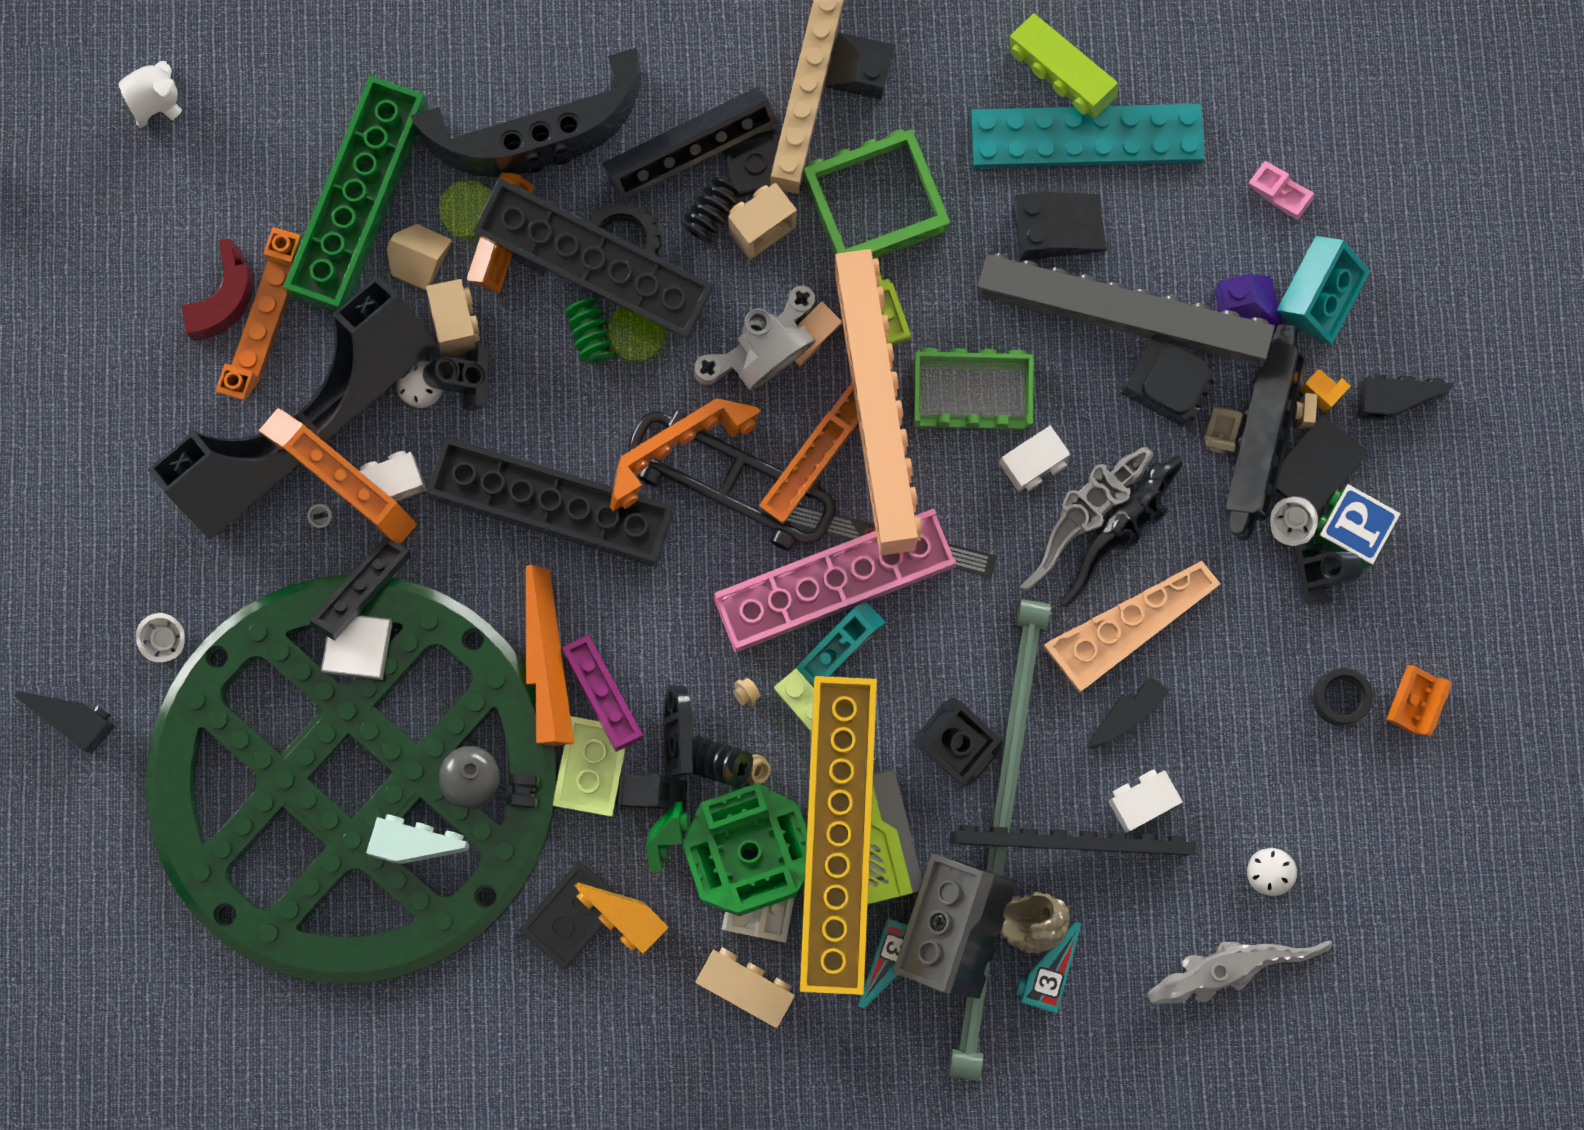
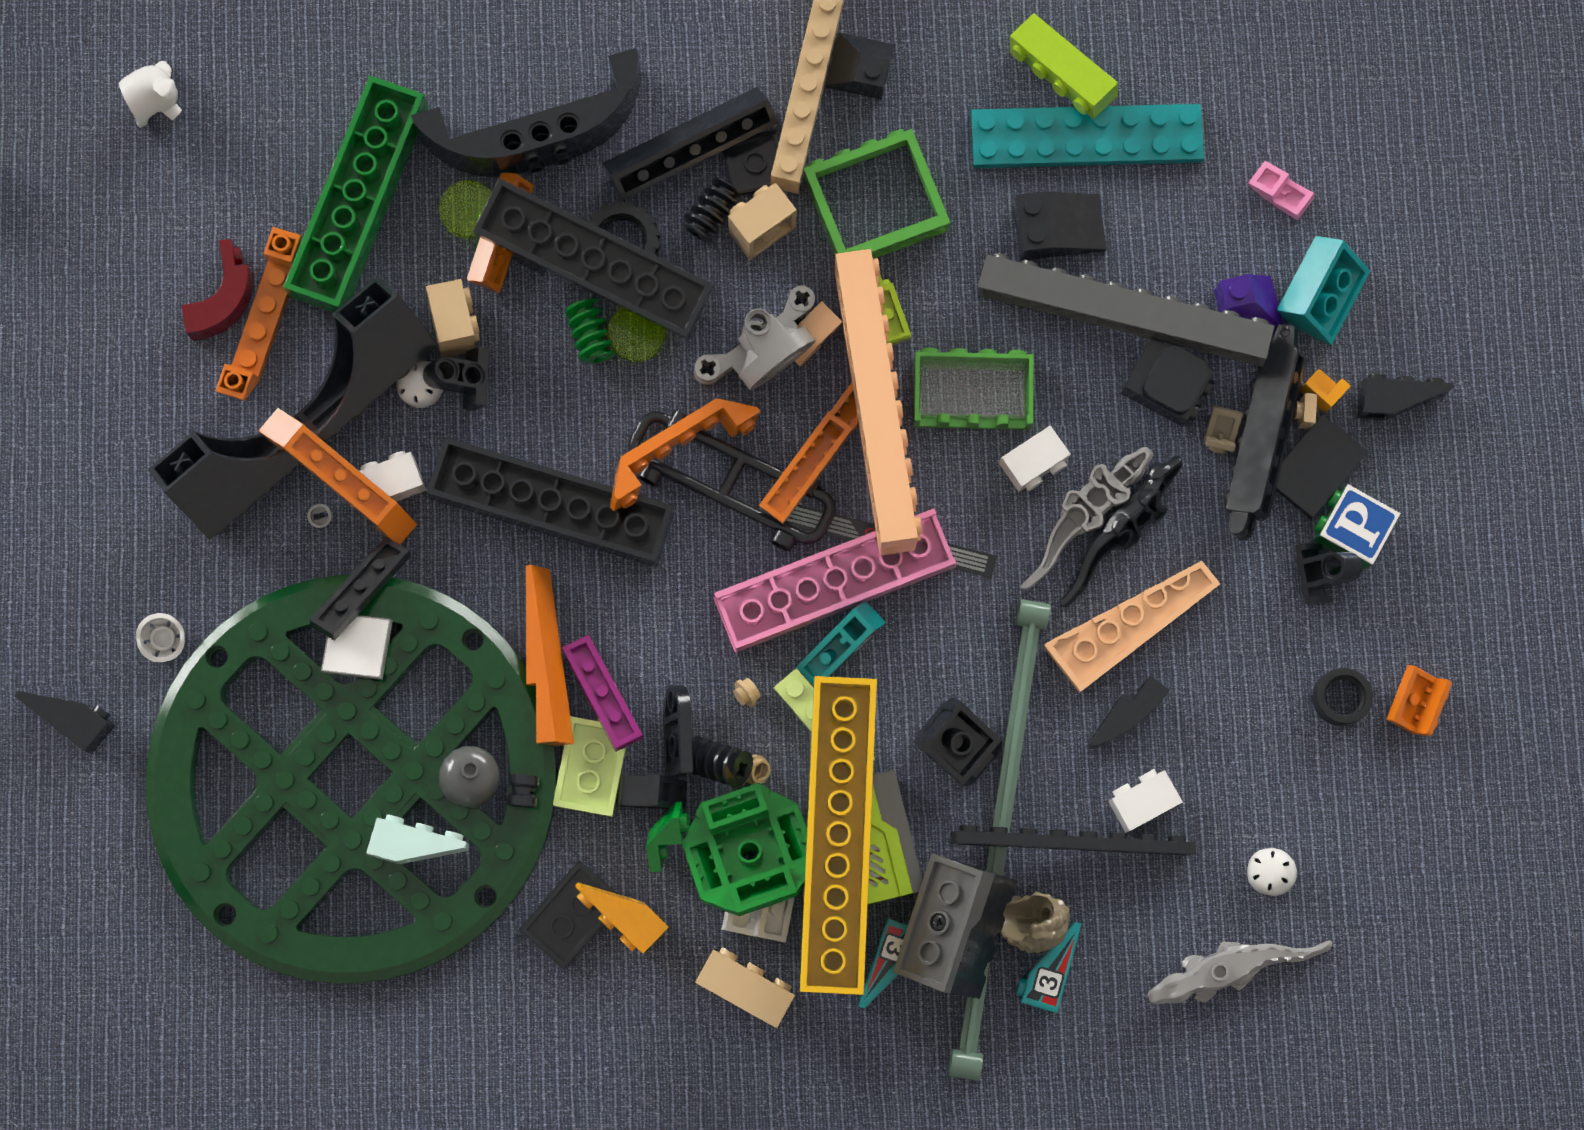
(417, 255): tan slope -> none
(1296, 516): white helmet -> none

